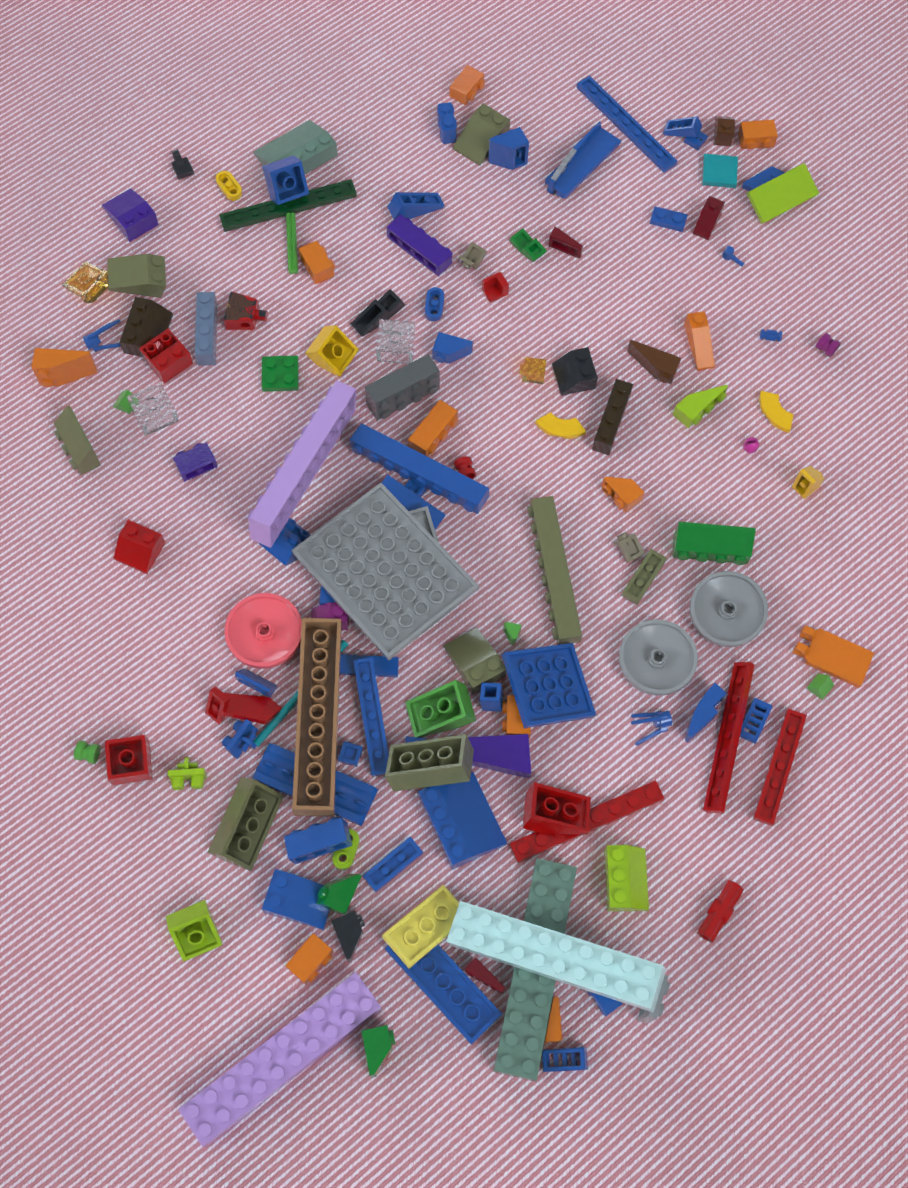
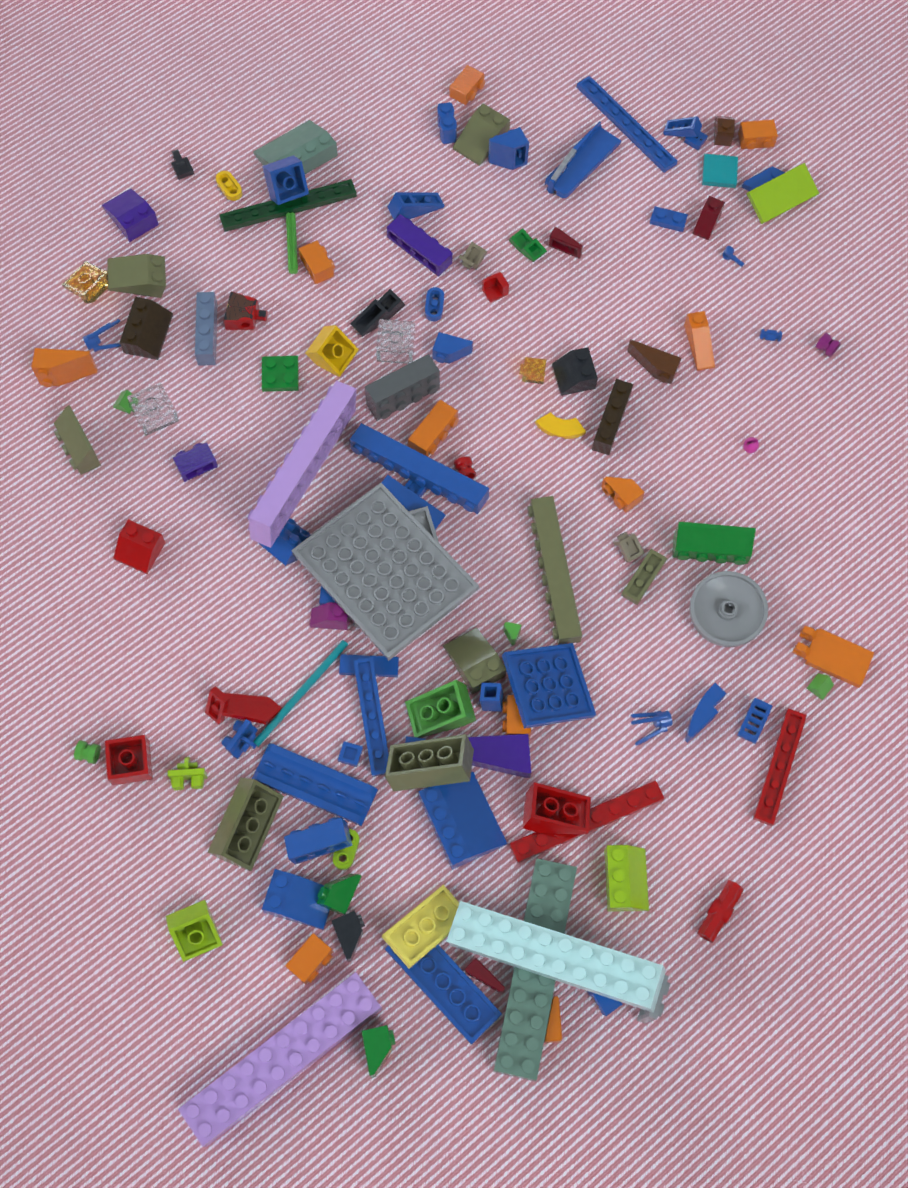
(166, 355): red slope -> none
(255, 682): blue slope -> none
(263, 630): coral dish -> none
(317, 718): medium nougat brick -> none
(393, 864): blue plate -> none
(546, 1059): blue slope -> none
(658, 657): light grey dish -> none
(695, 405): lime slope -> none
(728, 738): red plate -> none
(774, 411): yellow tile -> none
(807, 481): yellow slope -> none

